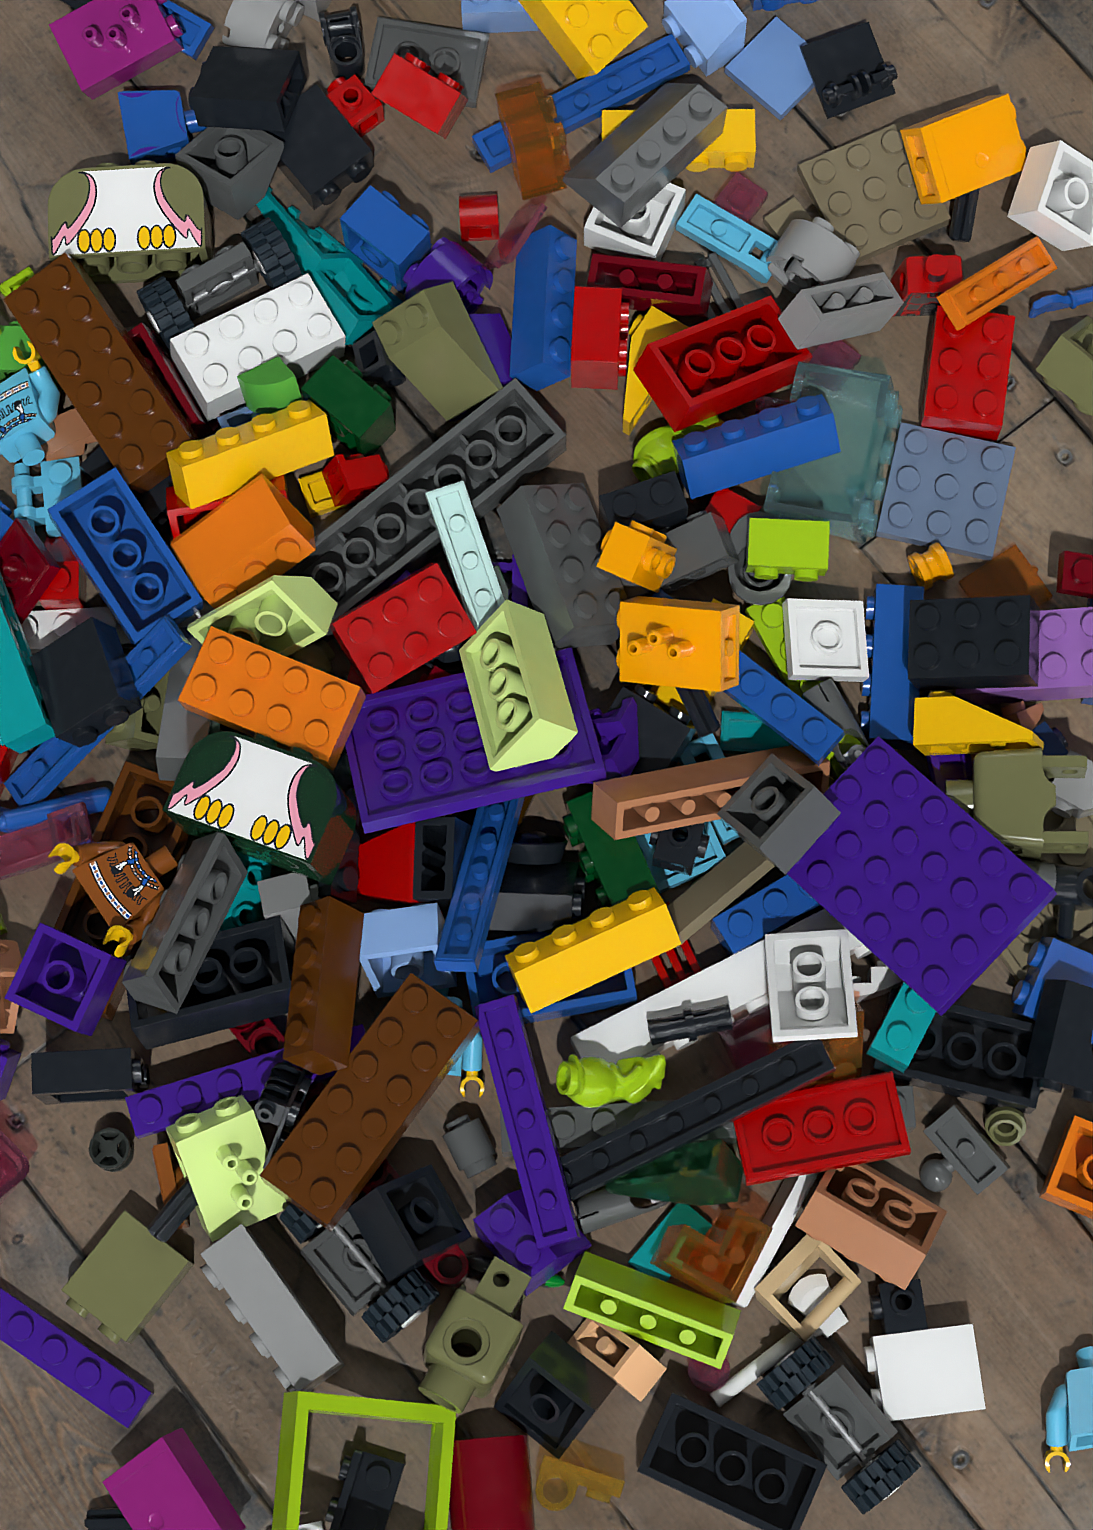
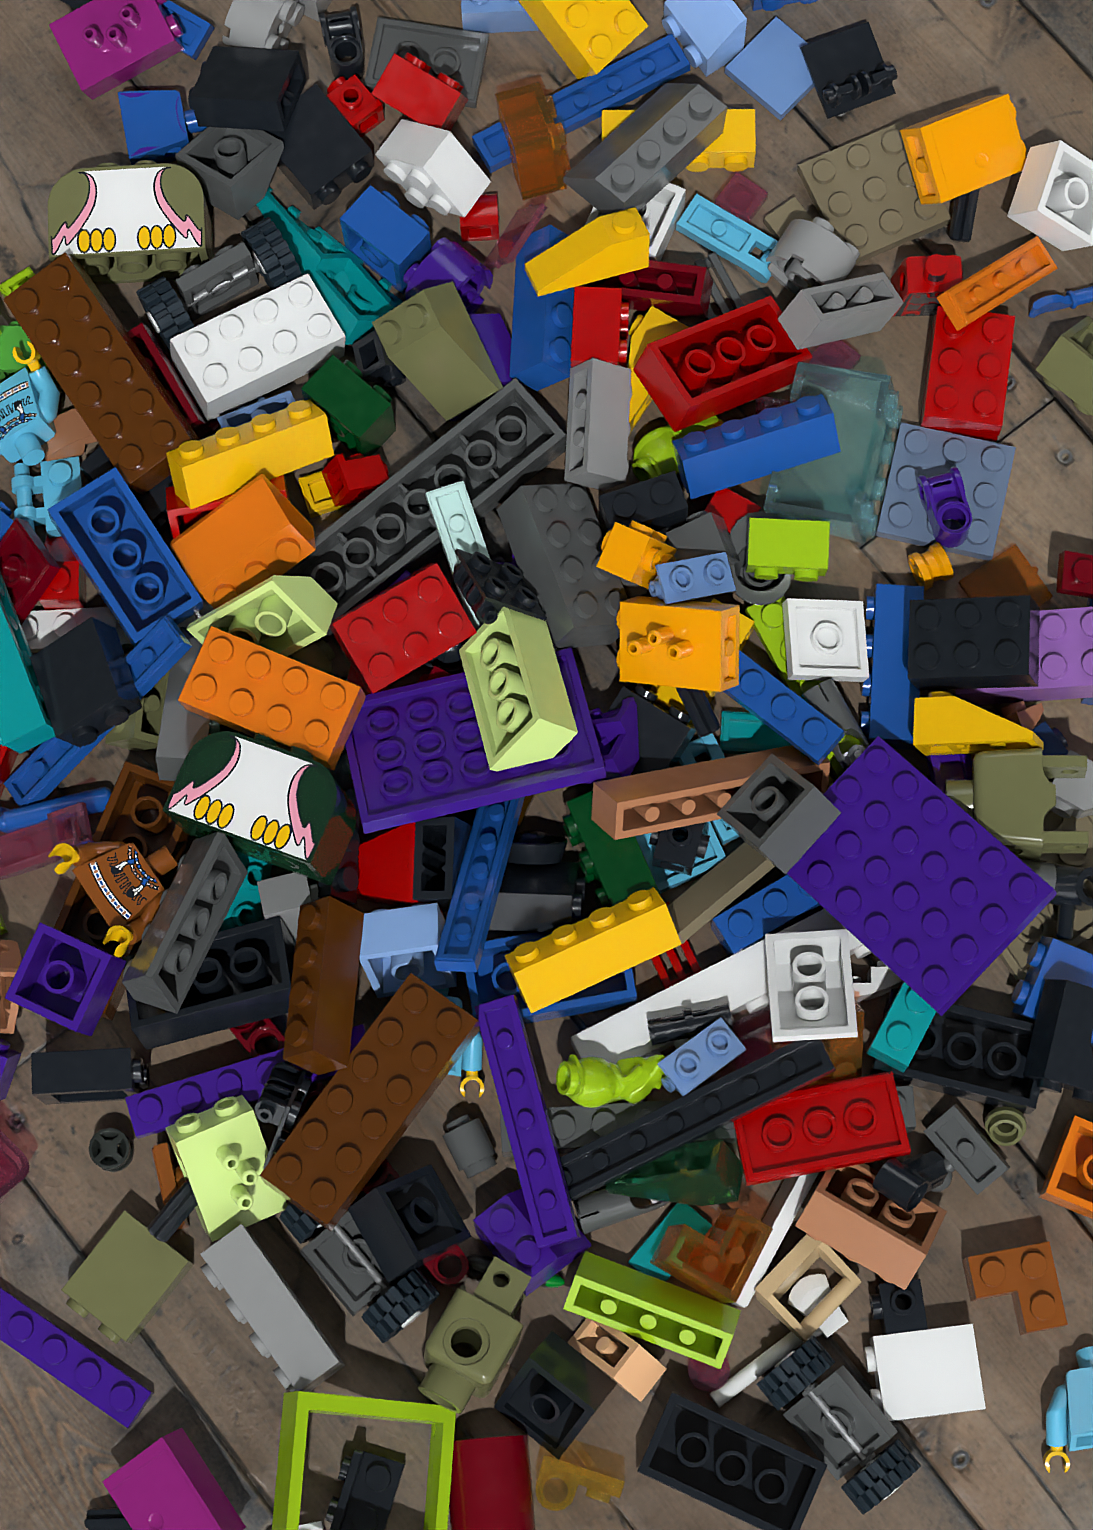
(269, 387): bright green brick -> none
(432, 168): none -> white brick
(493, 586): none -> black hinge
(595, 252): none -> yellow slope
(598, 424): none -> light grey brick
(692, 578): none -> medium blue hinge
(700, 1058): none -> medium blue hinge
(910, 1180): none -> black piece
(945, 499): none -> dark purple piece
(1025, 1274): none -> dark orange brick

